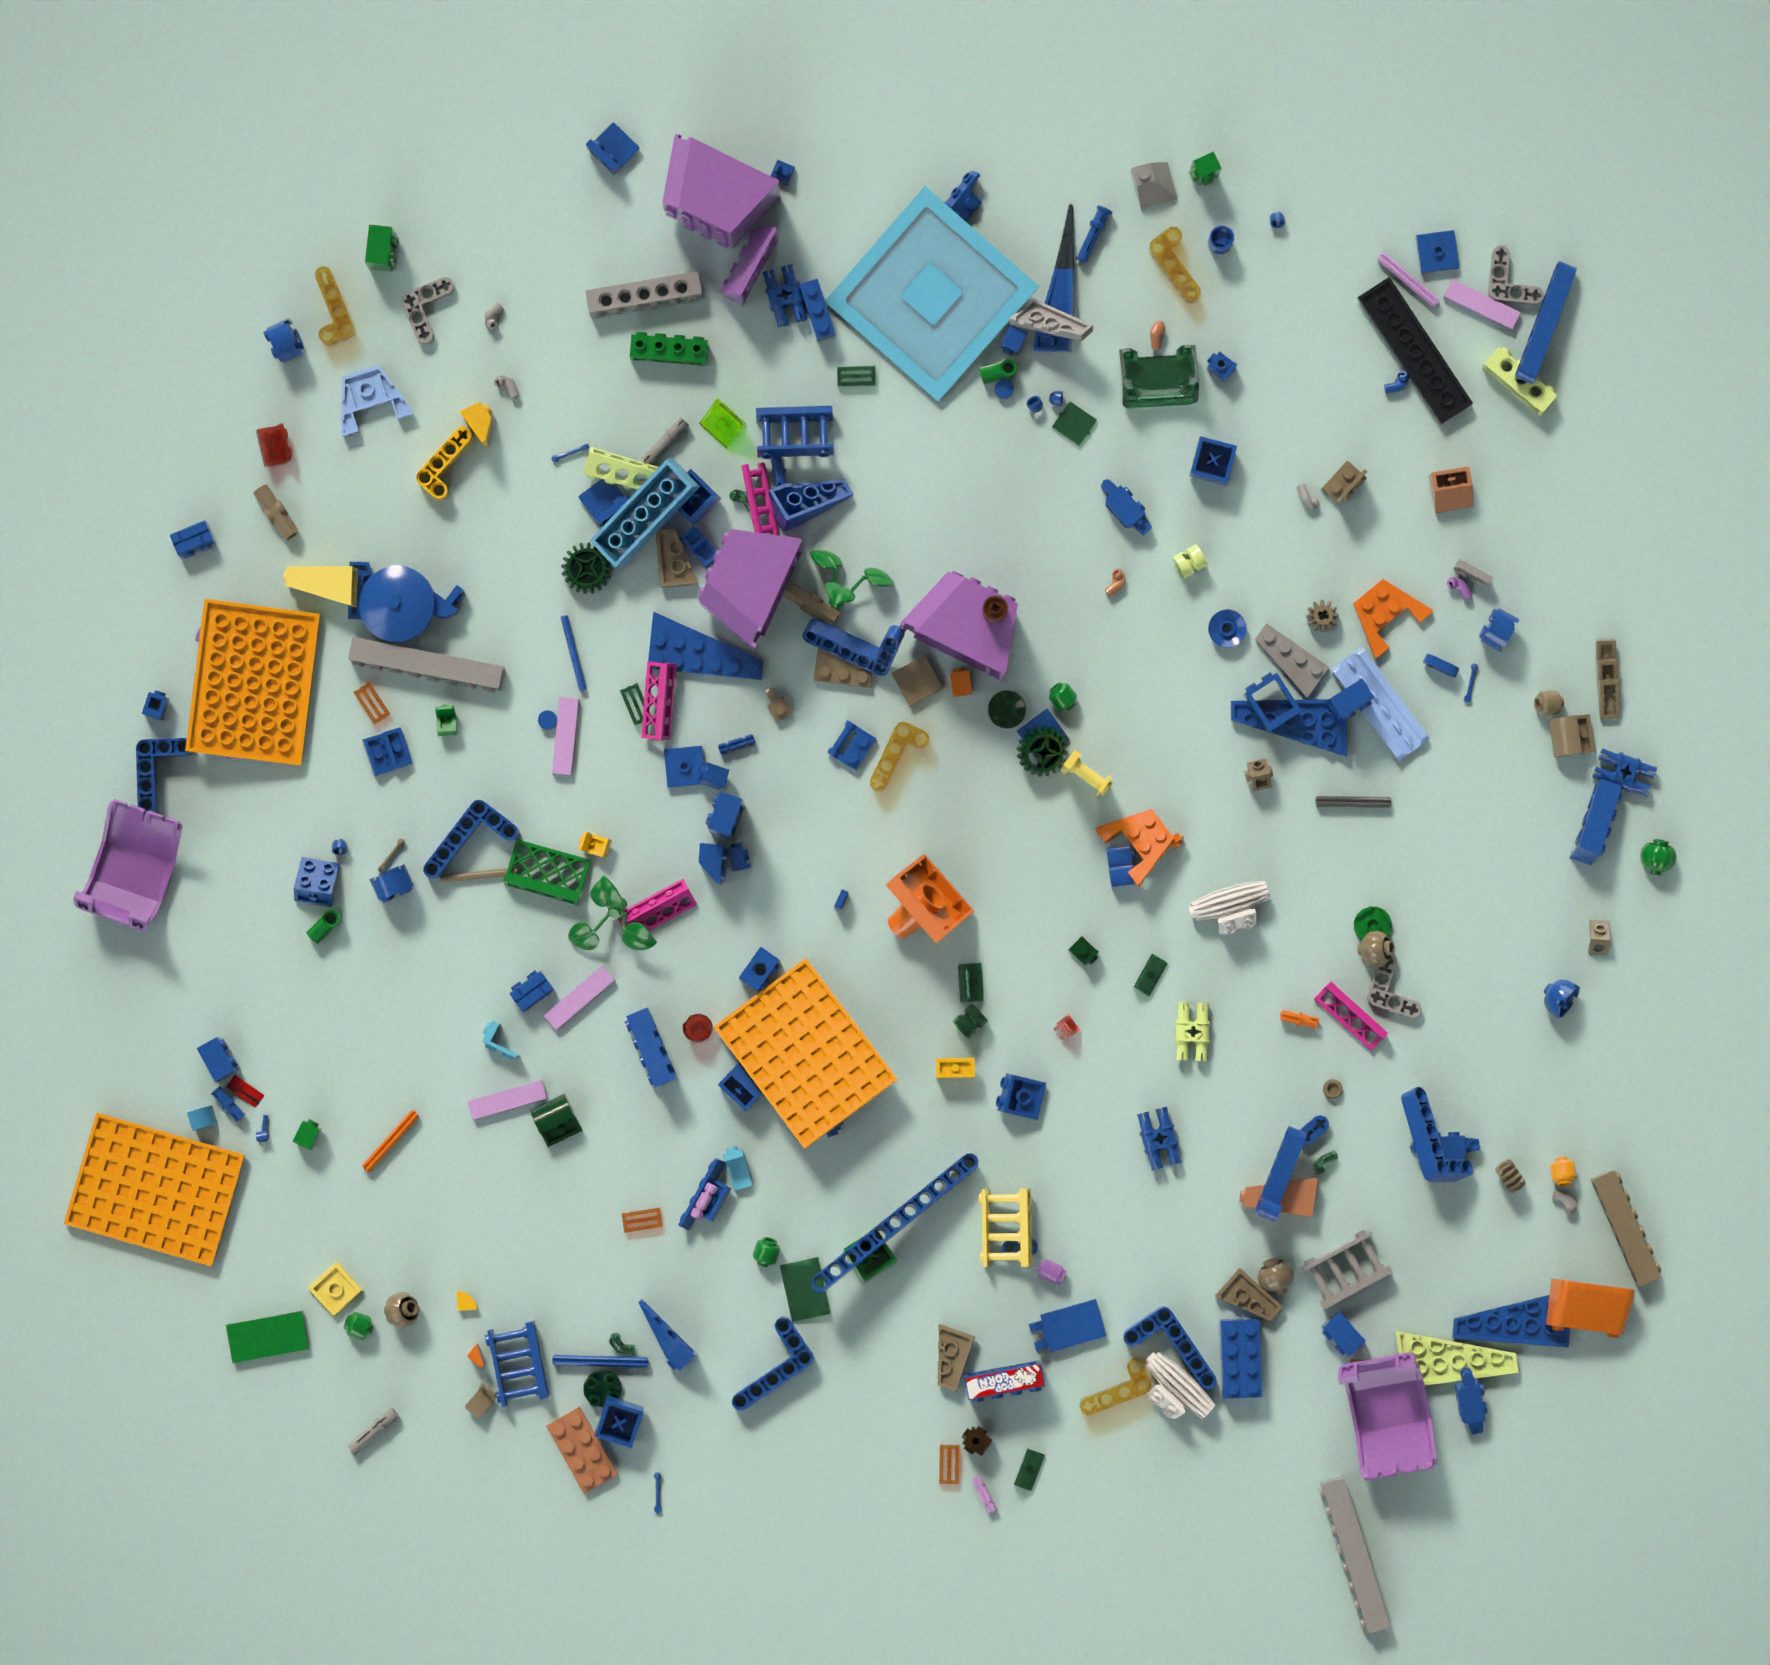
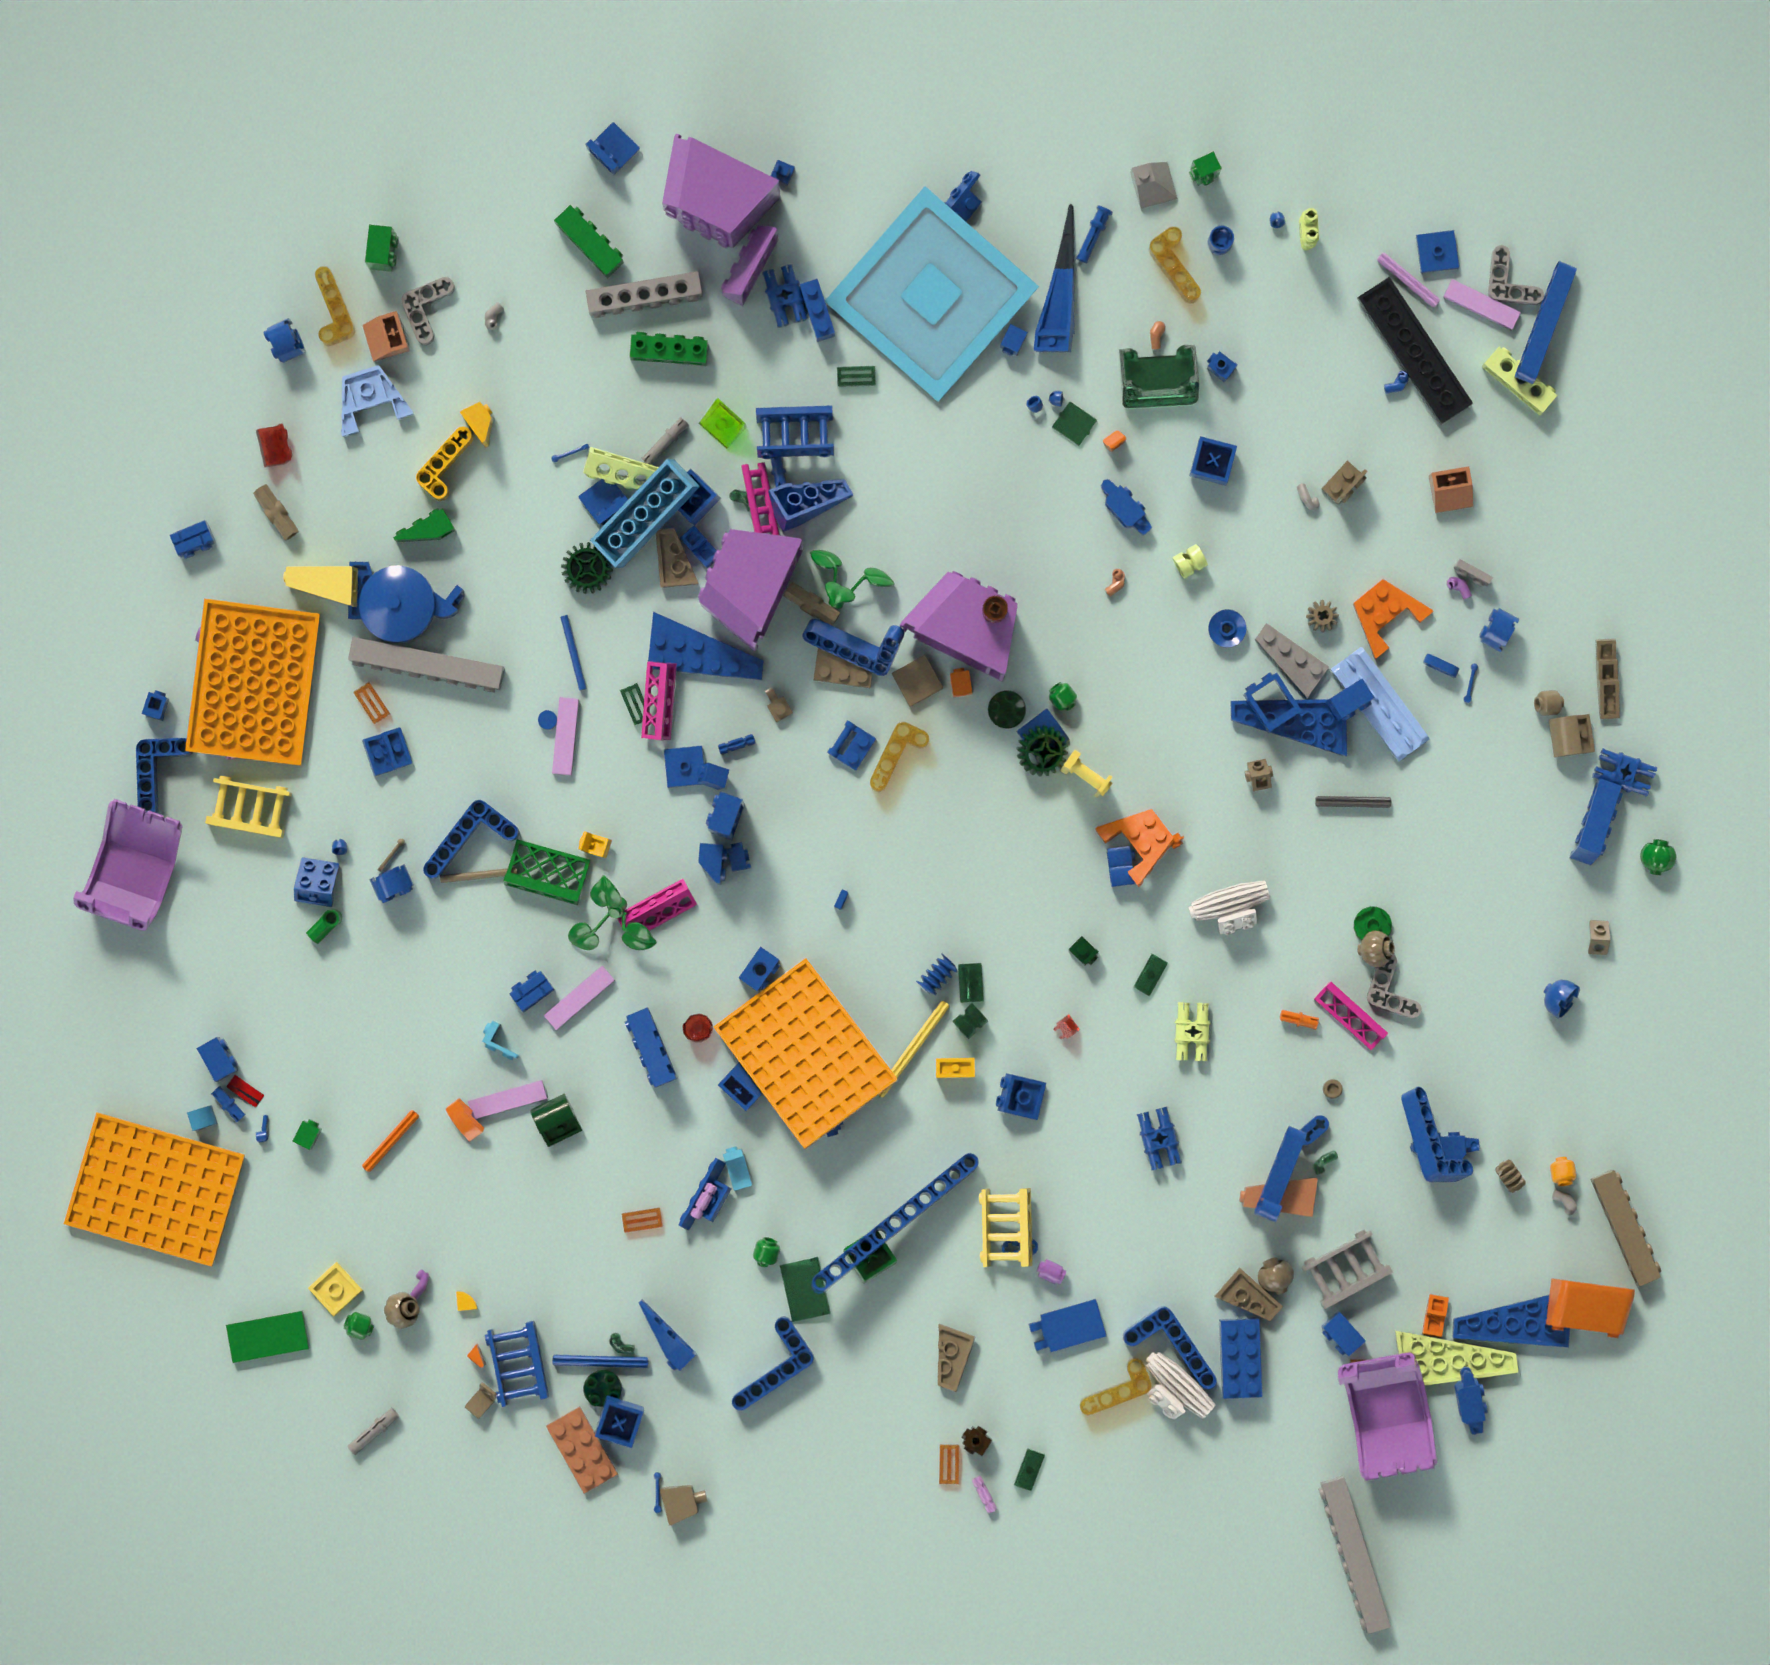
(255, 824): none -> light yellow fence
(385, 336): none -> nougat slope
(421, 1286): none -> medium lavender arm
(431, 528): none -> green slope
(446, 720): green bracket -> none
(461, 1117): none -> orange slope
(508, 384): light grey arm -> none
(589, 242): none -> green brick
(681, 1502): none -> dark tan torso
(918, 1041): none -> light yellow axle
(926, 901): orange piece -> none
(937, 975): none -> blue piece
(995, 371): green piece -> none
(1004, 389): blue tile -> none
(1004, 1380): brick -> none
(1050, 320): light grey wing -> none
(1114, 440): none -> orange slope
(1309, 229): none -> yellowish green pin
(1435, 1316): none -> orange slope

